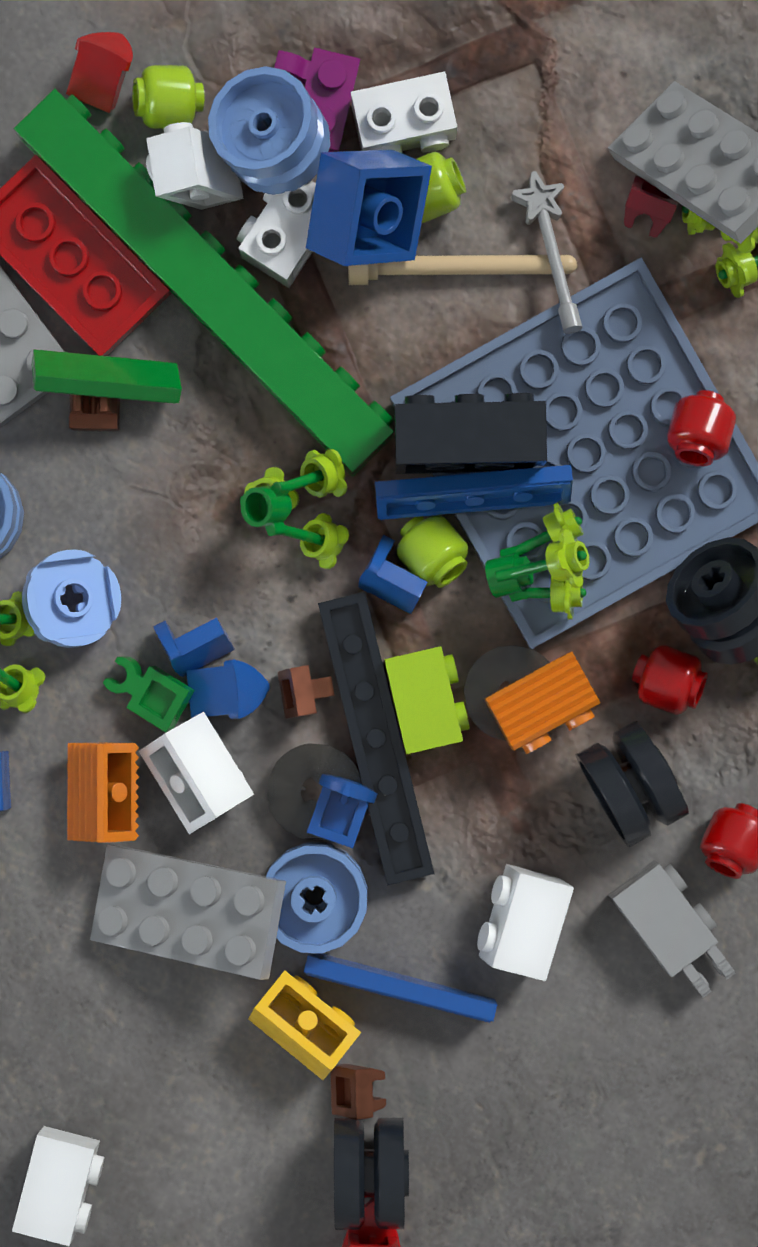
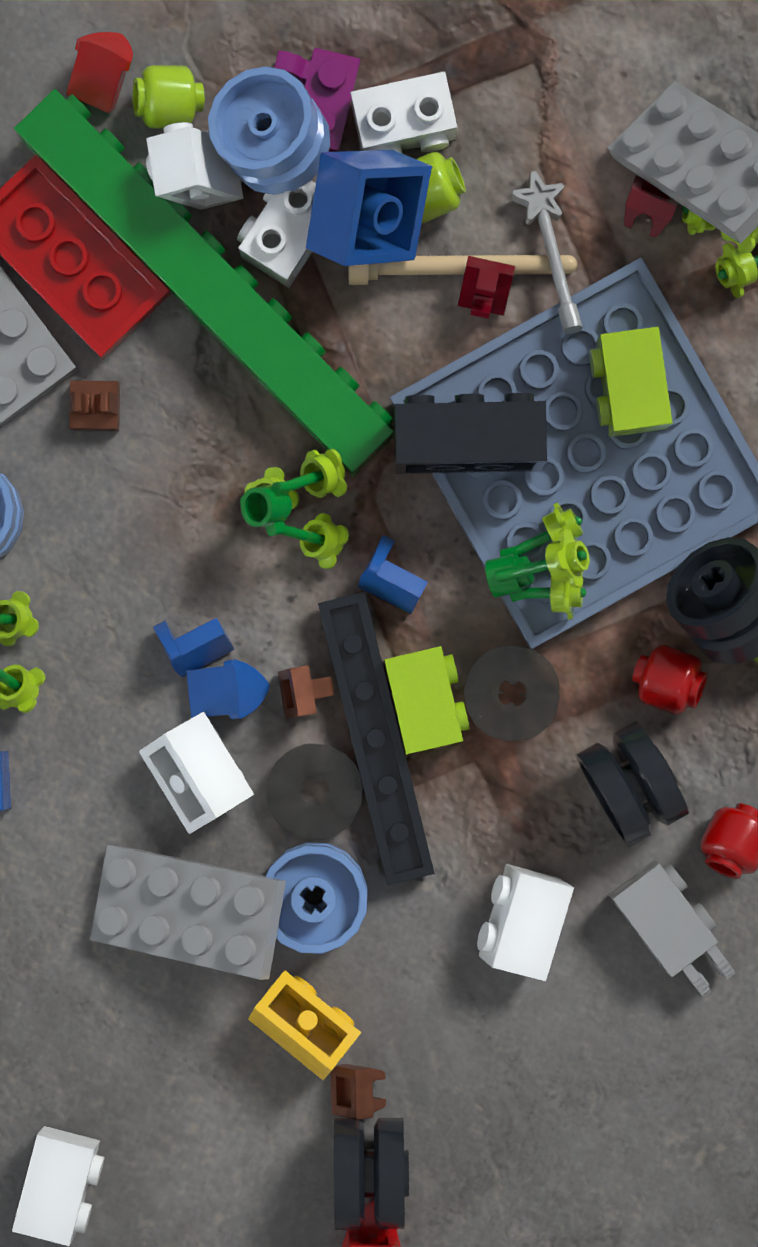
(54, 621): light blue plate -> none
(102, 792): orange brick -> none
(105, 376): green tile -> none
(155, 695): green plate -> none
(340, 809): blue tile -> none
(400, 987): blue tile -> none
(432, 550): lime head -> none
(473, 492): blue tile -> none
(485, 287): none -> dark red tile
(542, 702): orange brick -> none
(632, 382): none -> lime brick
(701, 428): red head -> none

